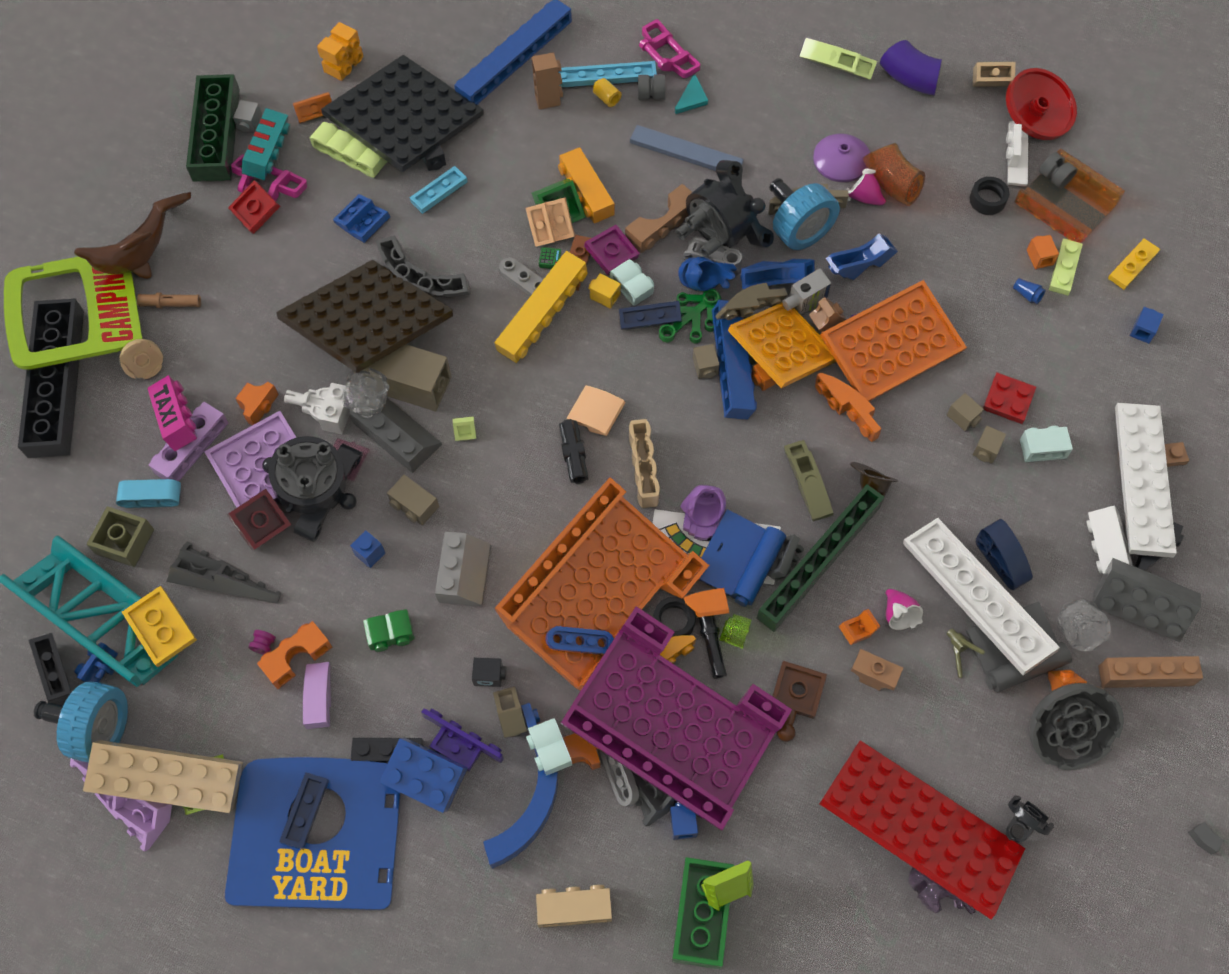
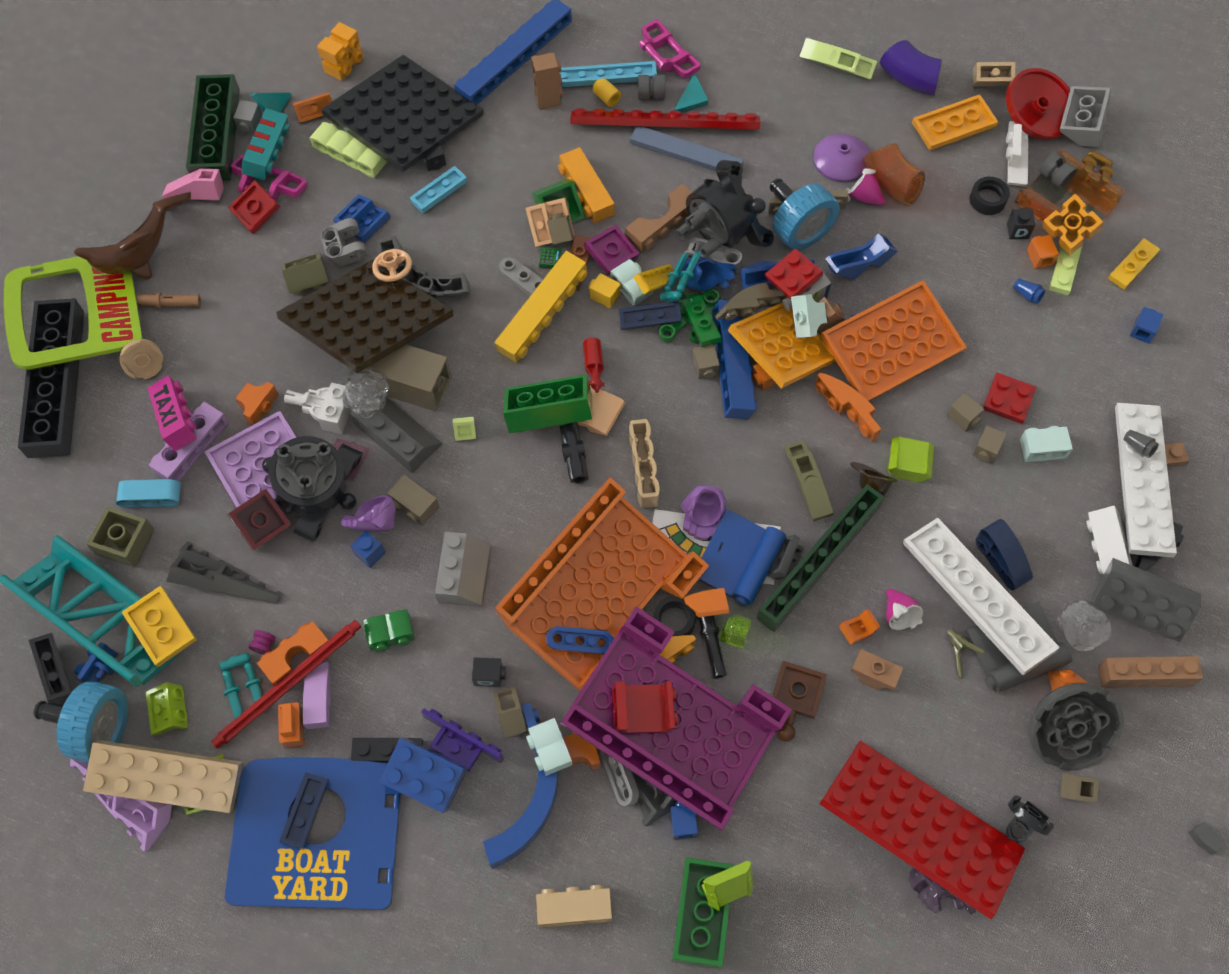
(166, 708): none -> lime bracket
(202, 183): none -> bright pink slope
(231, 690): none -> teal piece
(271, 101): none -> teal tile
(285, 684): none -> red piece
(291, 725): none -> orange piece
(304, 274): none -> olive slope
(335, 246): none -> light grey piece
(373, 515): none -> medium lavender hair
(391, 261): none -> light nougat piece
(548, 403): none -> green brick
(560, 228): none -> dark tan brick
(594, 362): none -> red wheel
(644, 708): none -> red panel
(653, 279): none -> yellow plate
(659, 119): none -> red plate
(670, 295): none -> teal piece
(701, 321): none -> green plate
(794, 274): none -> red plate
(807, 315): none -> light aqua brick
(910, 459): none -> lime slope
(954, 122): none -> light orange plate
(1020, 223): none -> black brick
(1074, 213): none -> light orange brick
(1079, 788): none -> dark tan brick
(1086, 115): none -> light grey slope
(1092, 159): none -> pearl gold piece
(1141, 443): none -> dark grey cone

